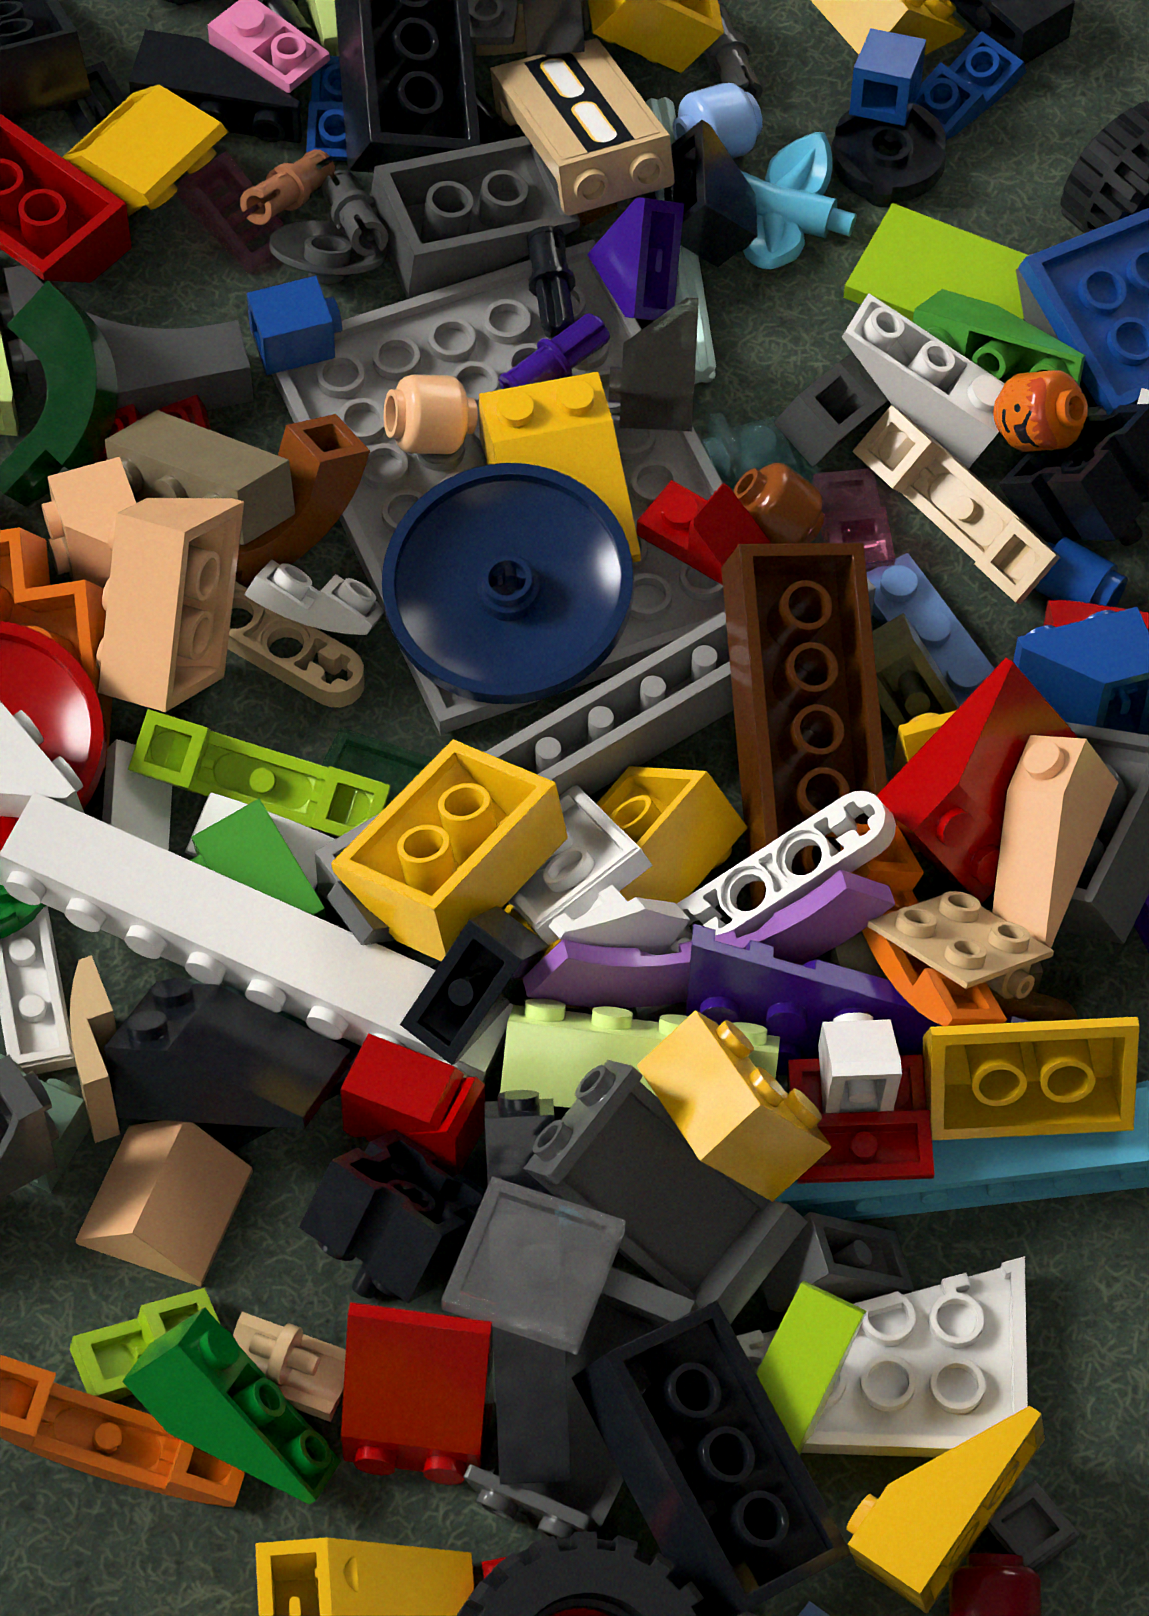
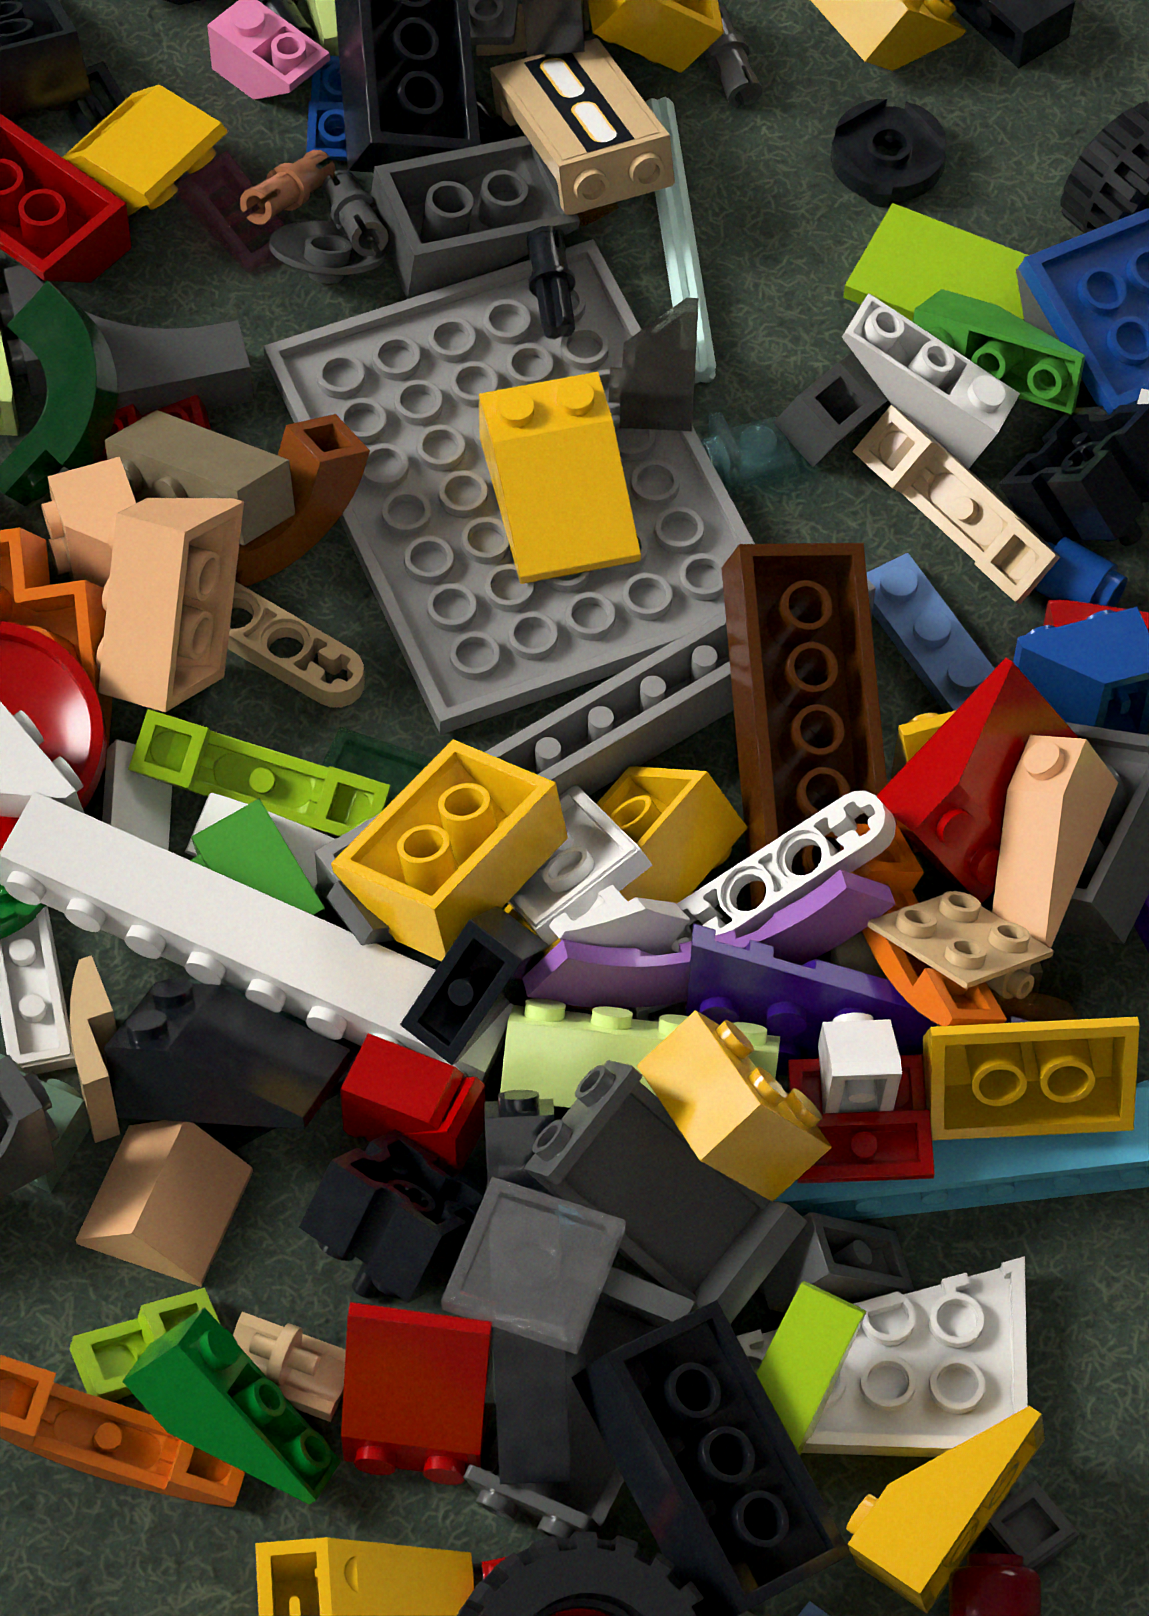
(216, 86): black slope -> none
(293, 324): blue brick -> none
(339, 607): white slope -> none
(429, 414): light nougat head -> none
(508, 583): dark blue dish -> none
(559, 355): dark purple axle -> none
(642, 257): dark purple slope -> none
(699, 529): red slope -> none
(715, 196): black slope -> none
(728, 110): light blue head -> none
(782, 503): dark orange head -> none
(794, 202): medium azure plant -> none
(855, 514): clear pink slope -> none
(887, 76): blue brick -> none
(908, 674): olive slope -> none
(970, 83): blue slope -> none
(1040, 411): orange head -> none

